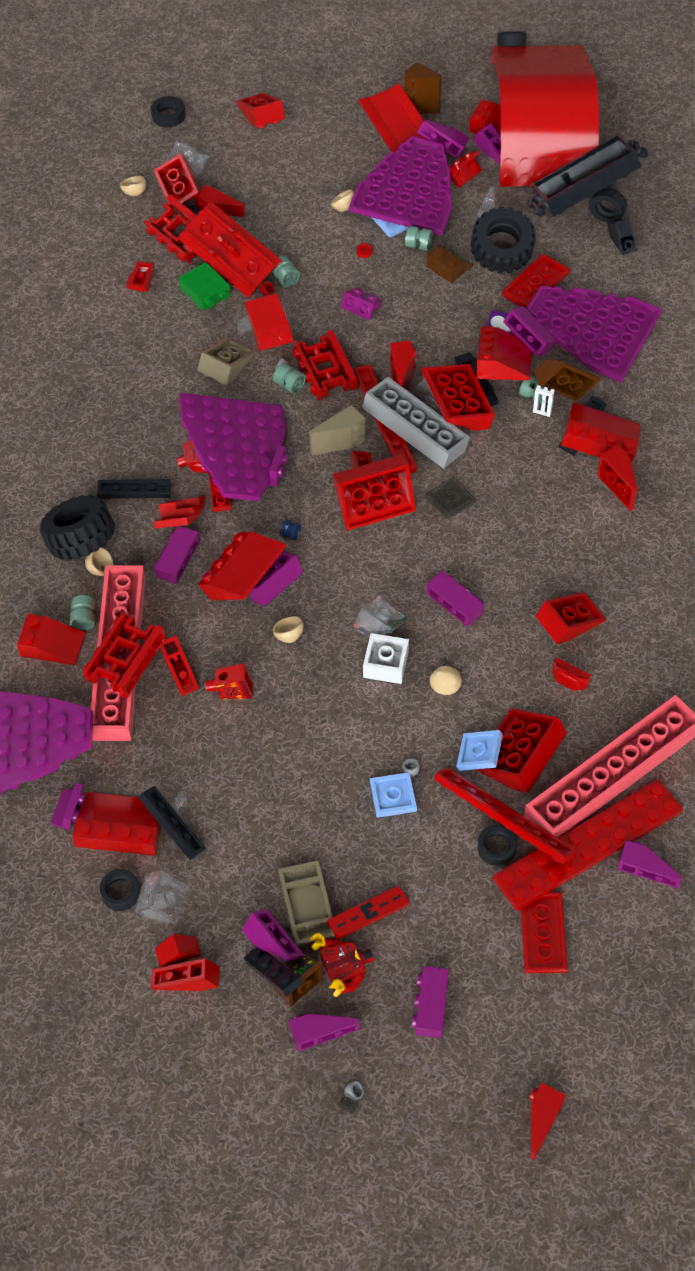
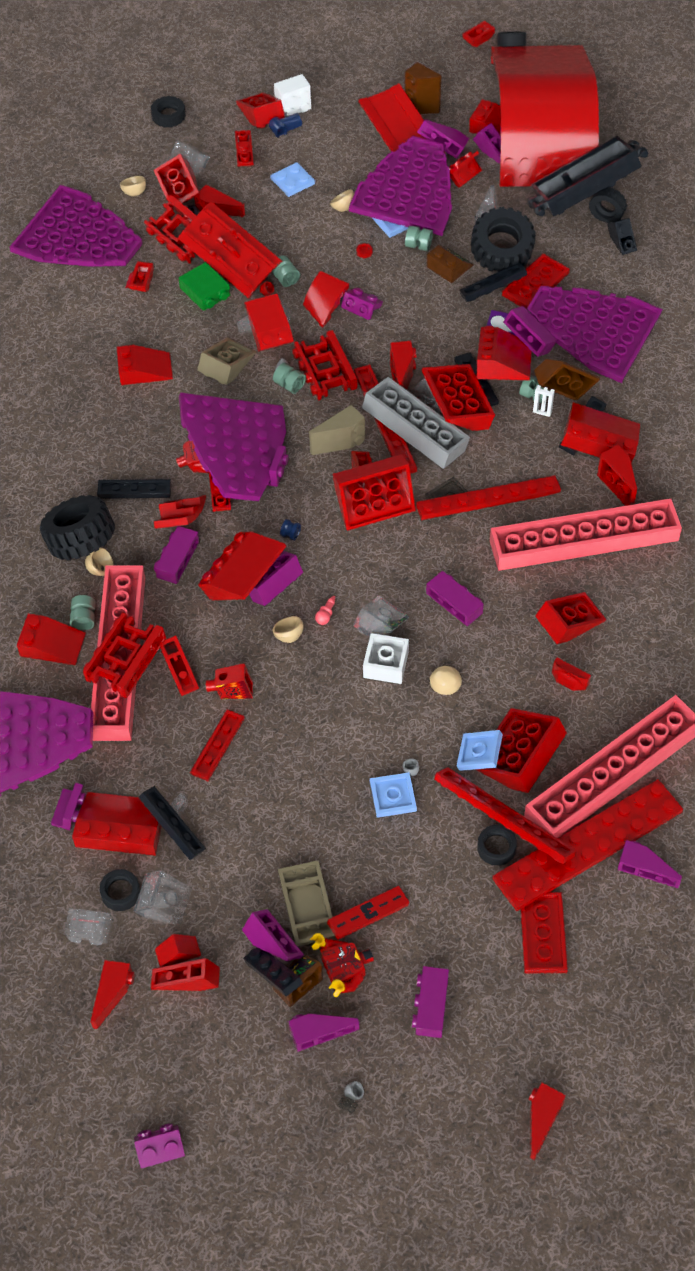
(76, 232): none -> magenta wing
(88, 926): none -> clear brick
(111, 989): none -> red slope
(143, 365): none -> red slope
(158, 1145): none -> magenta bracket
(217, 745): none -> red tile
(244, 148): none -> red slope
(282, 126): none -> dark blue piece
(292, 179): none -> light blue plate
(294, 95): none -> white brick
(323, 615): none -> coral bar
(324, 296): none -> red slope
(479, 34): none -> red slope
(487, 497): none -> red plate
(493, 282): none -> black plate
(585, 534): none -> coral brick

